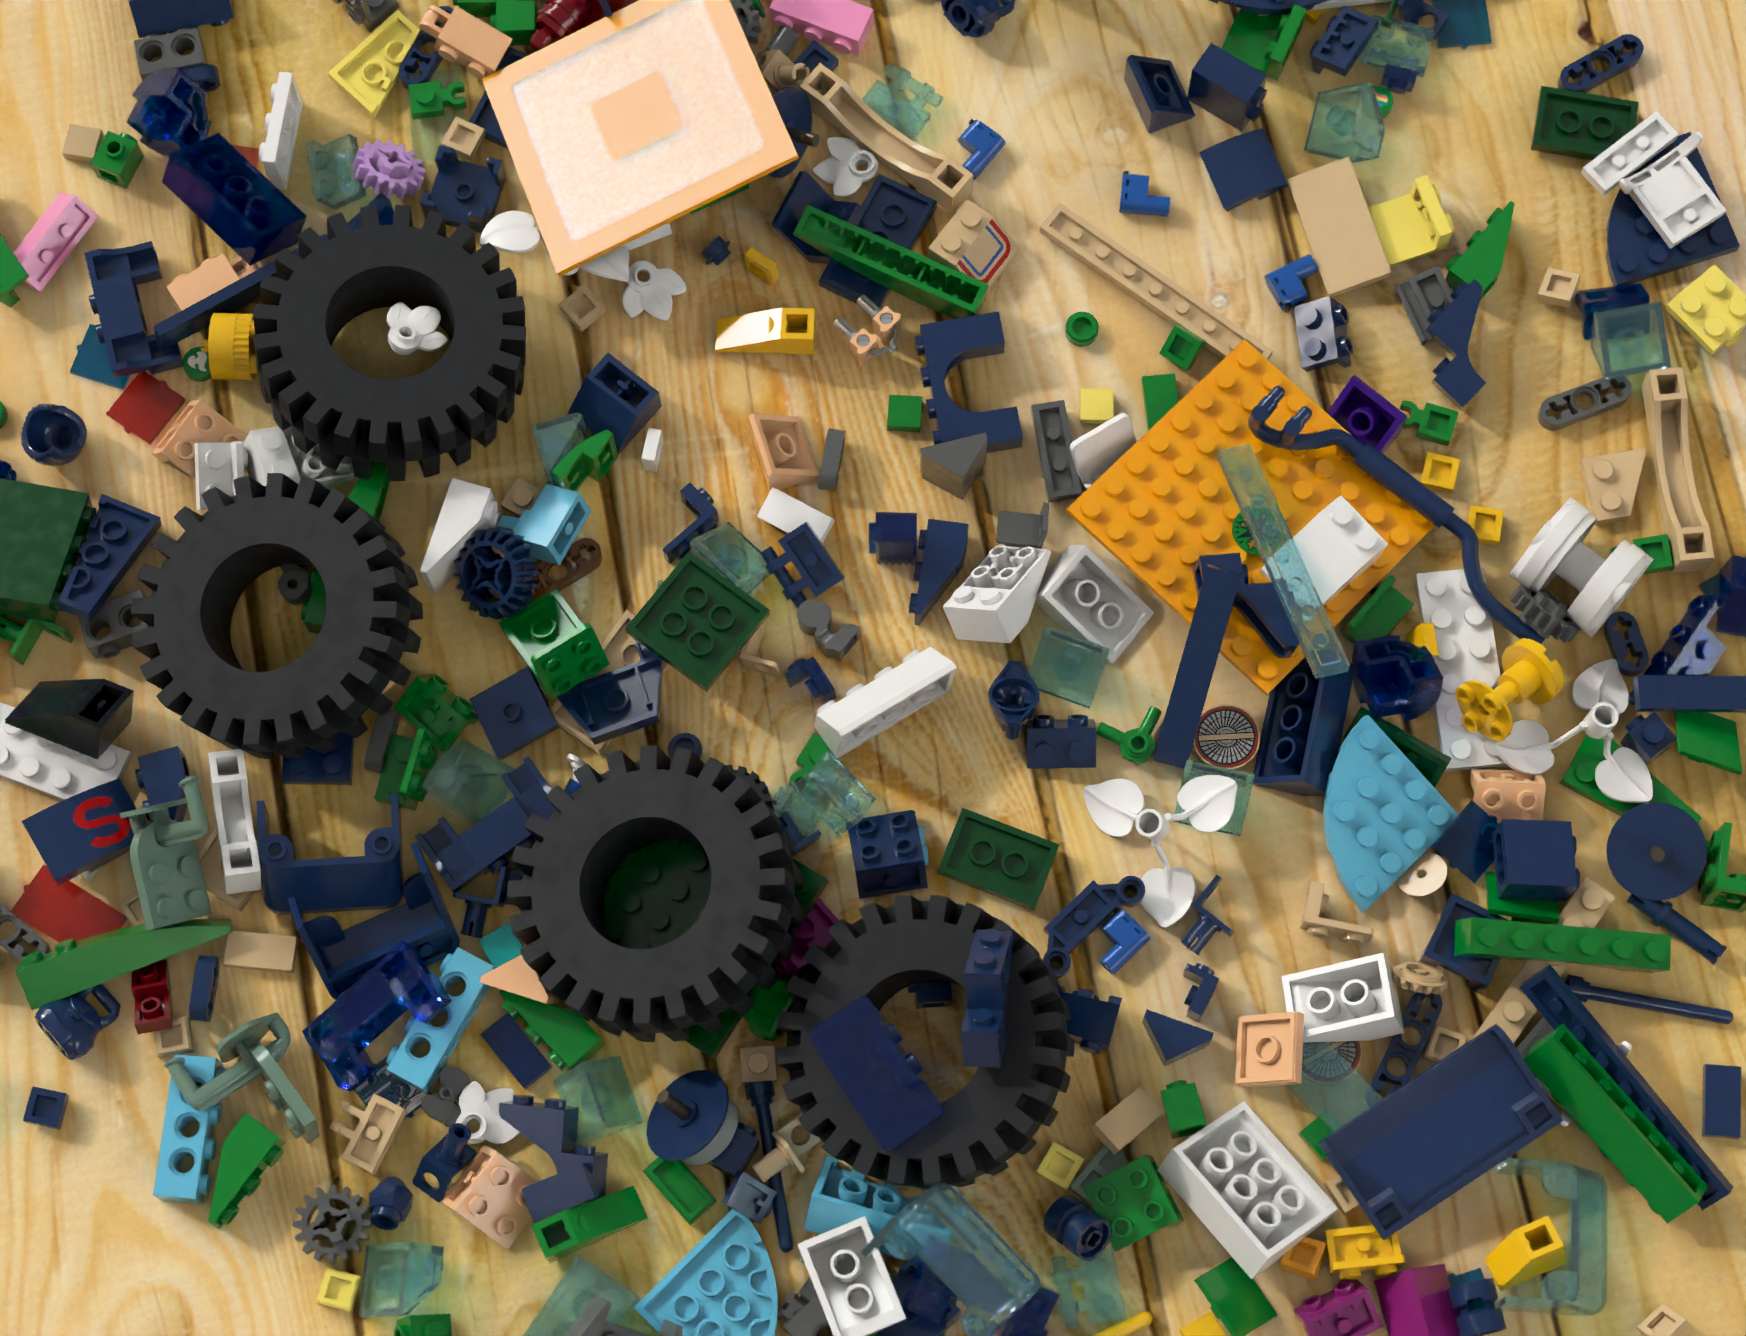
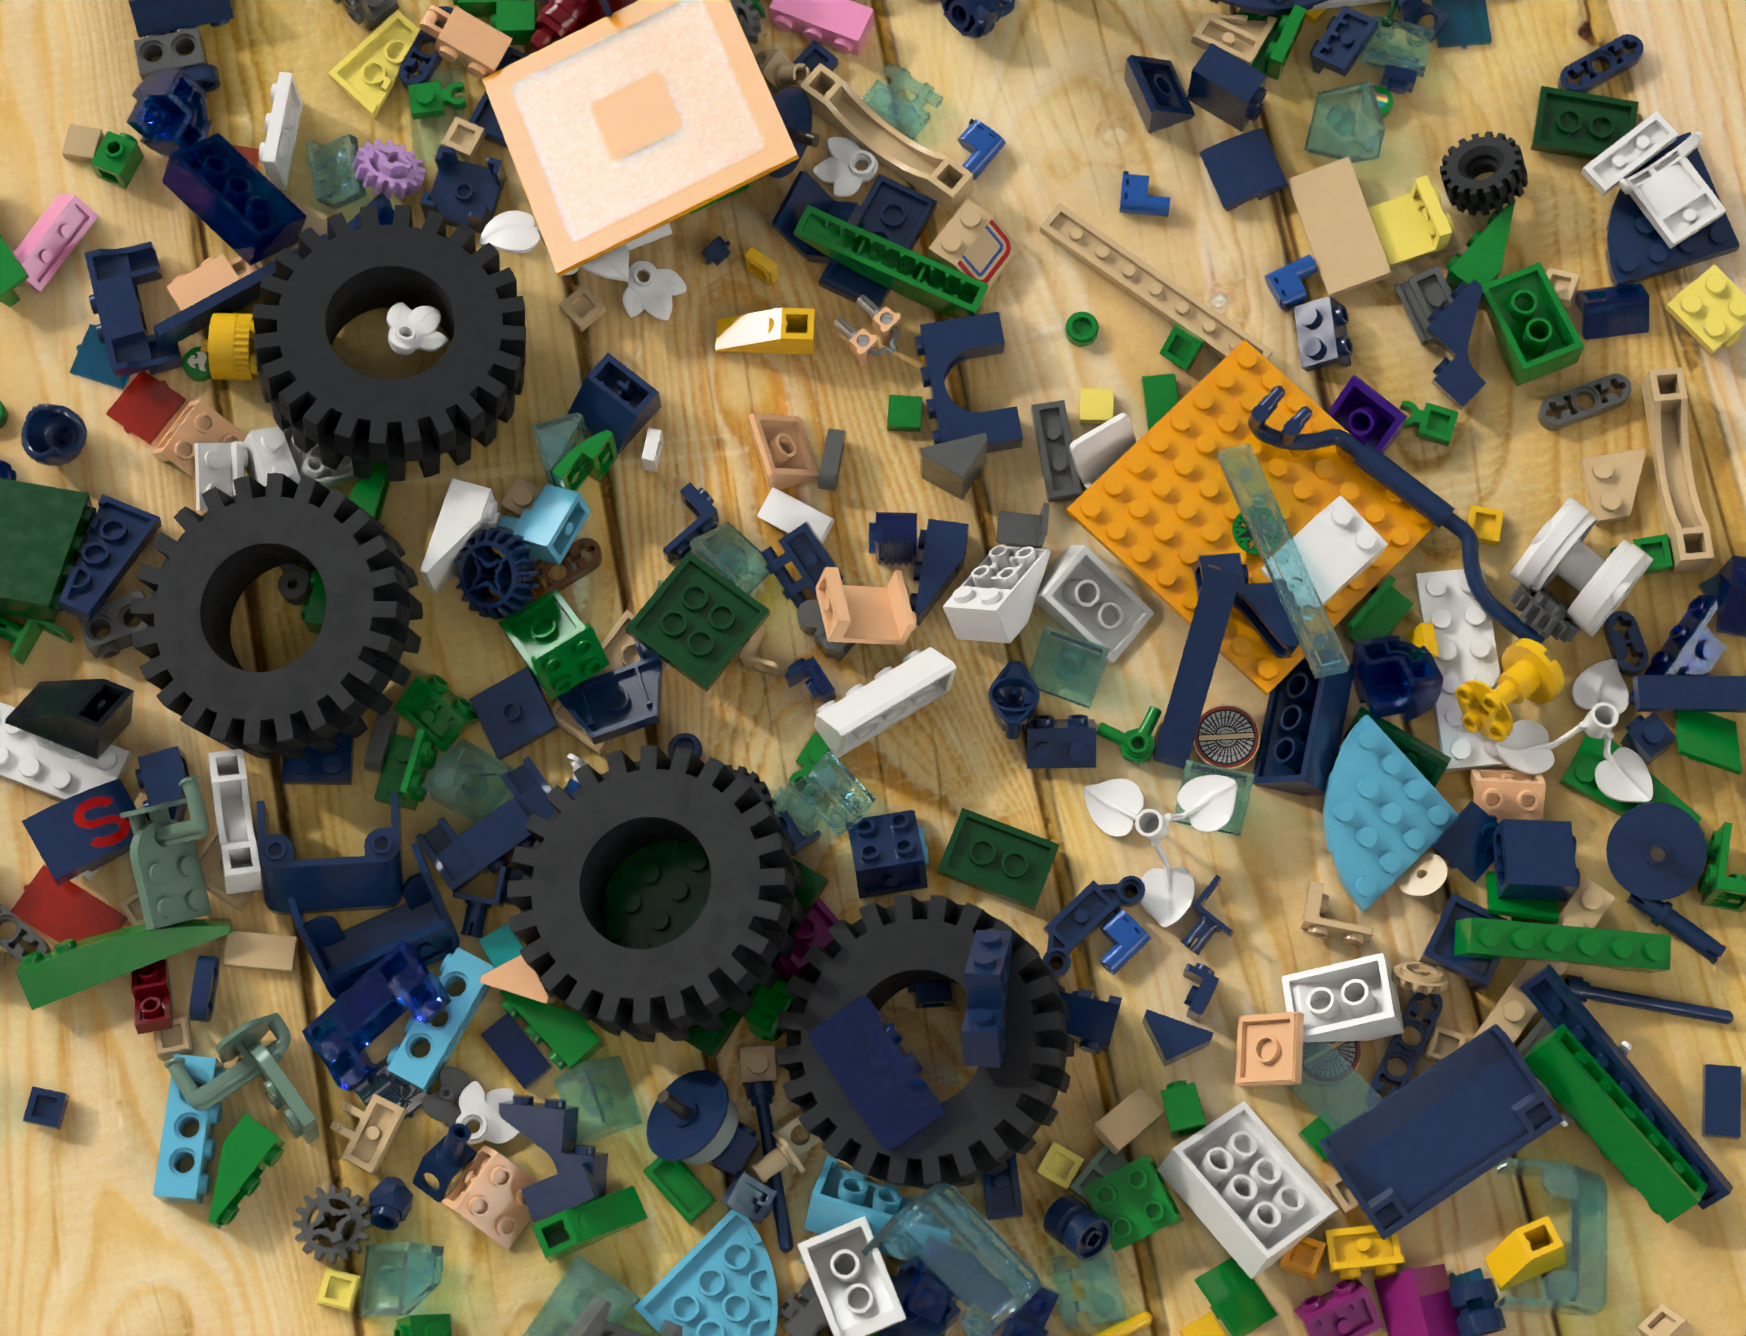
(74, 1022): dark blue piece -> none
(784, 40): dark grey hinge -> none
(865, 612): none -> light nougat panel
(1003, 1193): none -> dark blue plate
(1234, 34): none -> tan wing
(1440, 472): yellow tile -> none
(1479, 157): none -> black tyre
(1530, 324): none -> green slope
(1630, 340): clear light blue slope -> none

